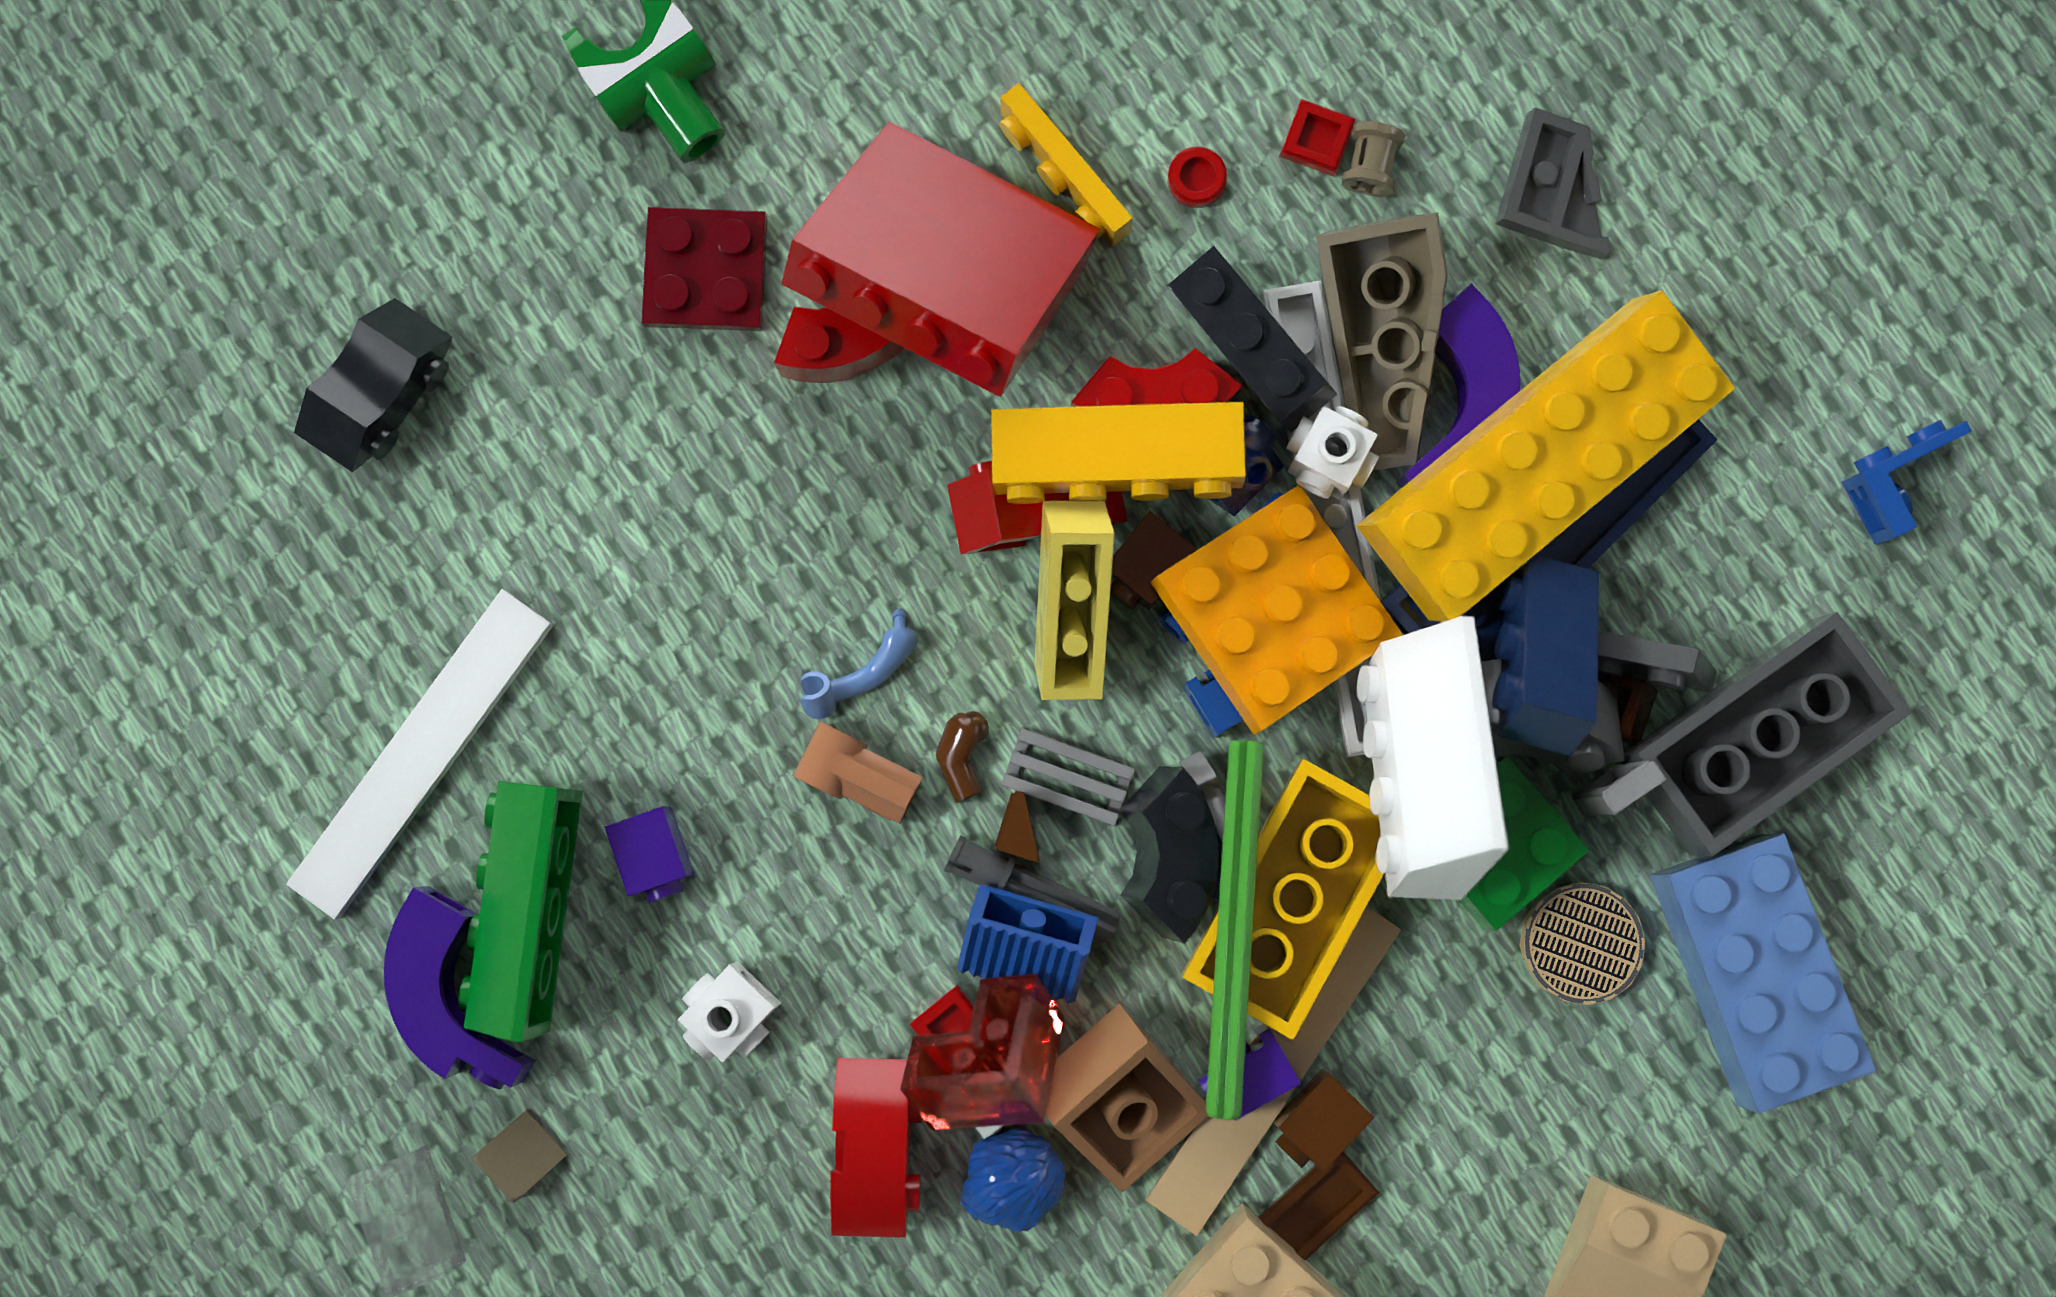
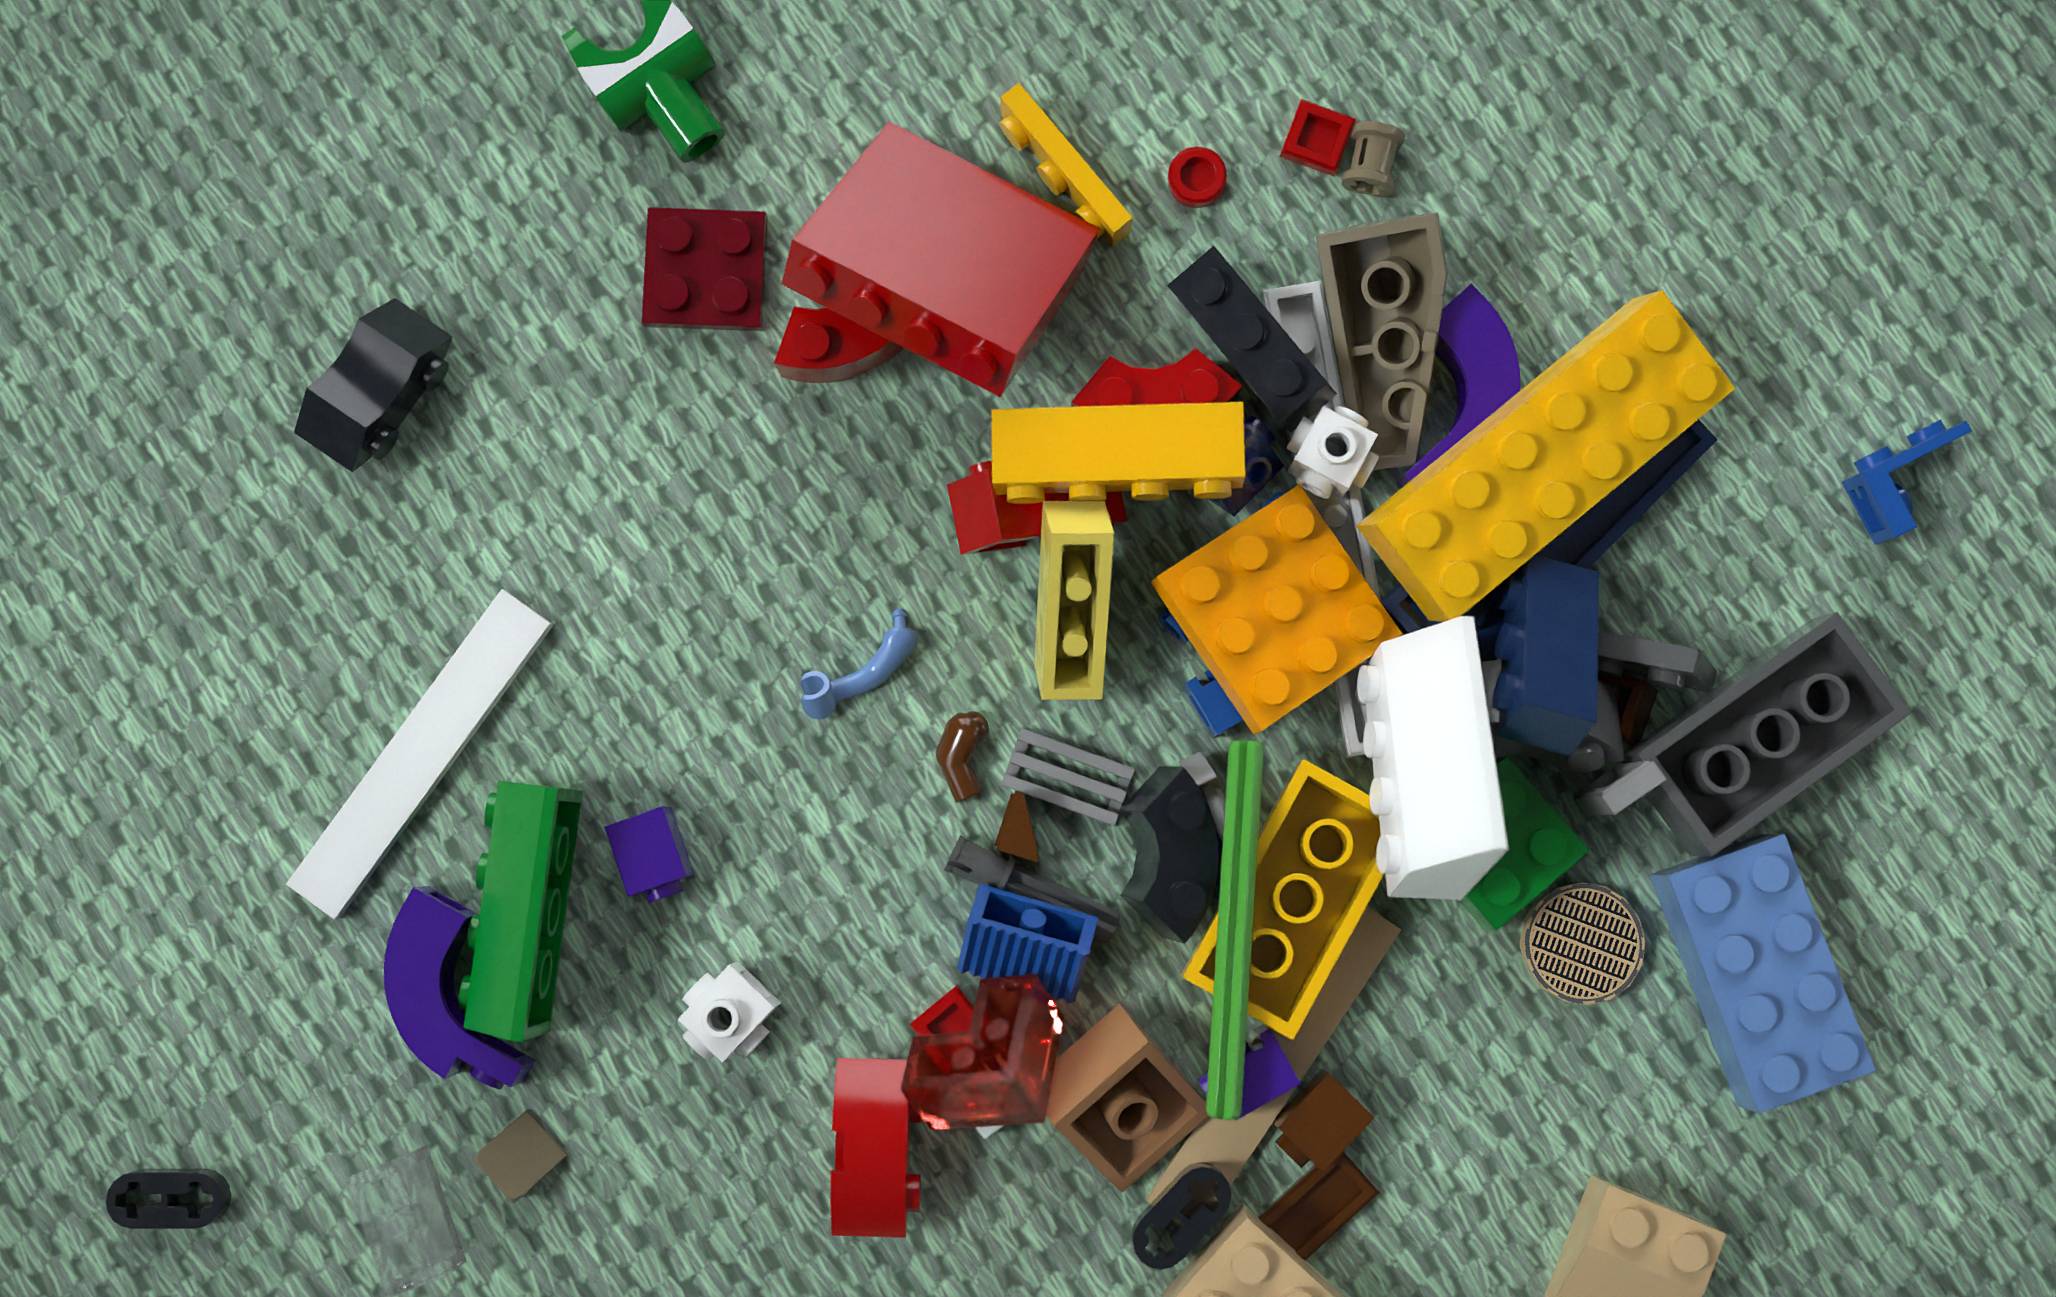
(168, 1213): none -> black beam
(847, 769): nougat piece -> none
(1012, 1180): blue hair -> none
(1142, 557): reddish brown brick -> none
(1192, 1226): none -> black beam
(1553, 186): dark grey wing -> none

